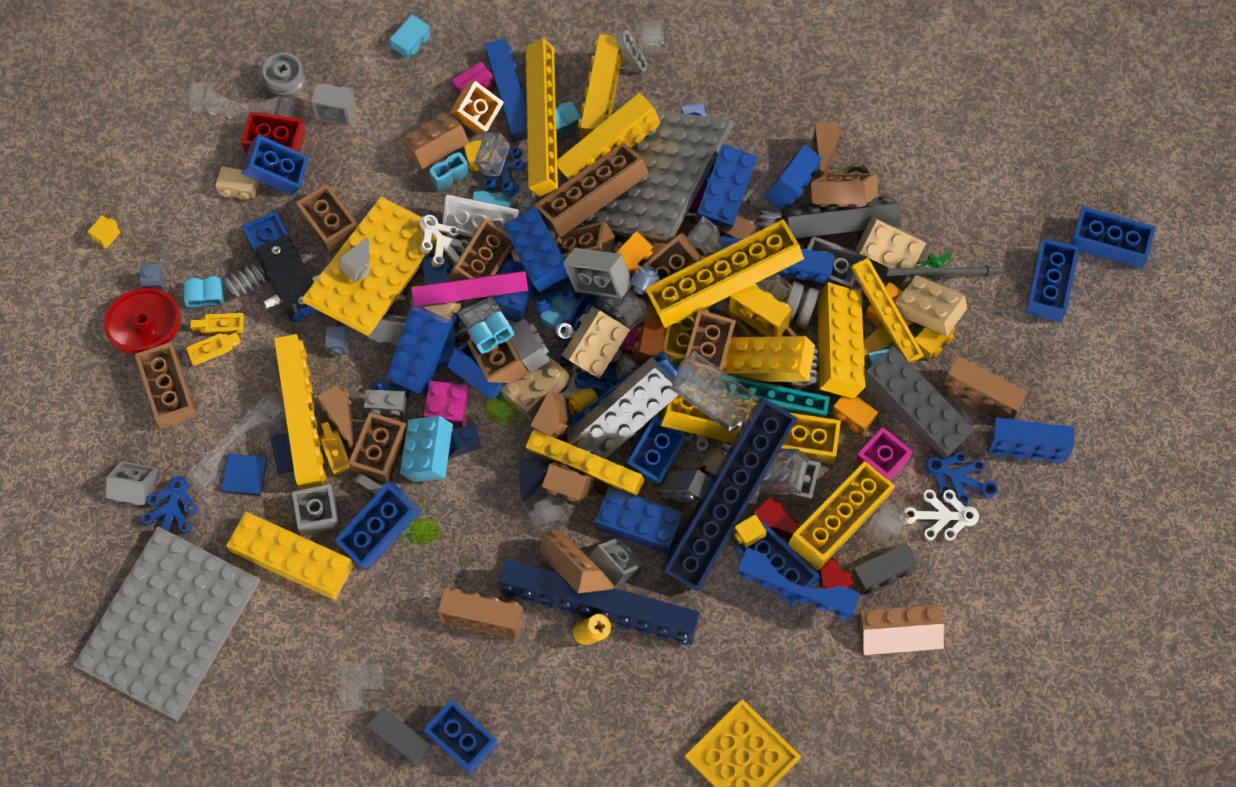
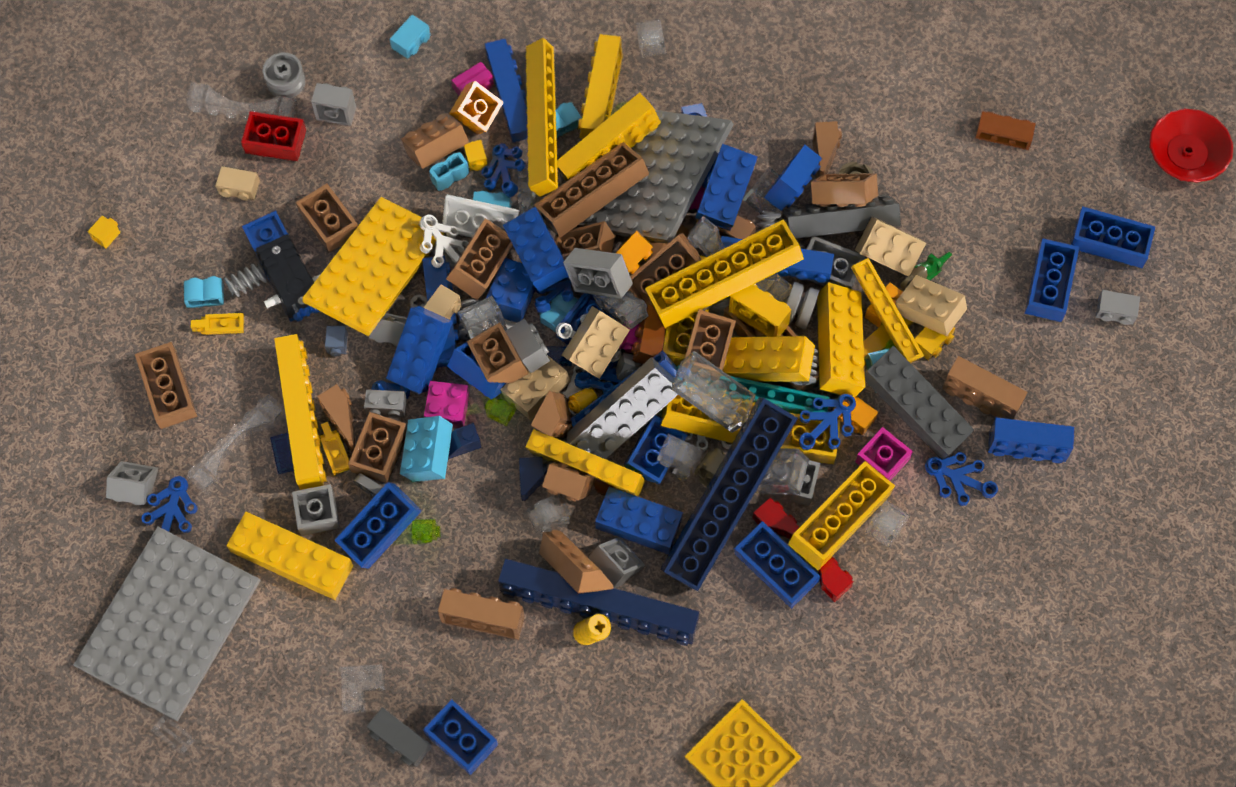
(142, 320): red dish -> none
(152, 276): sand blue brick -> none
(212, 347): yellow hinge -> none
(244, 474): blue tile -> none
(275, 165): blue brick -> none
(356, 261): light grey slope -> none
(469, 288): dark pink tile -> none
(491, 332): medium azure brick -> none
(492, 154): clear brick -> none
(631, 51): light grey beam -> none
(644, 277): sand blue head -> none
(681, 456): none -> clear brick
(683, 486): dark grey brick -> none
(749, 531): yellow brick -> none
(829, 419): none -> blue plant
(837, 600): blue arch -> none
(885, 569): dark grey brick -> none
(901, 629): slope -> none
(944, 515): white plant -> none
(987, 271): dark grey bar -> none
(1005, 130): none -> dark orange brick
(1117, 307): none -> light grey brick
(1192, 131): none -> red dish

